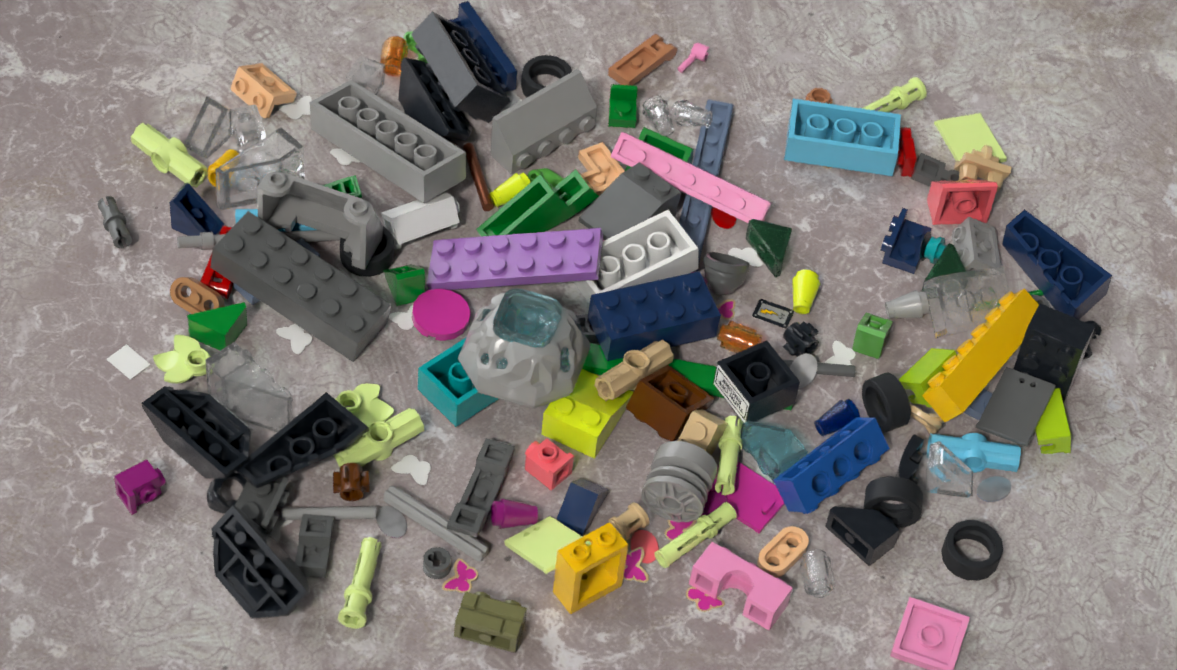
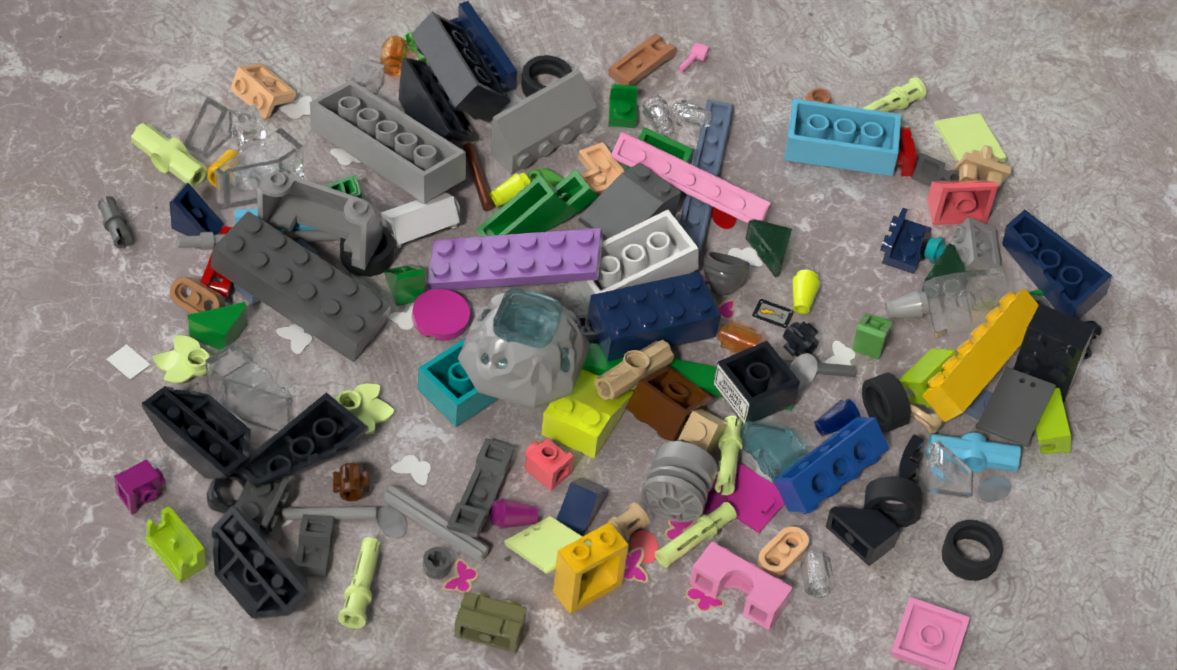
(175, 545): none -> lime hinge
(391, 433): yellowish green piece -> none

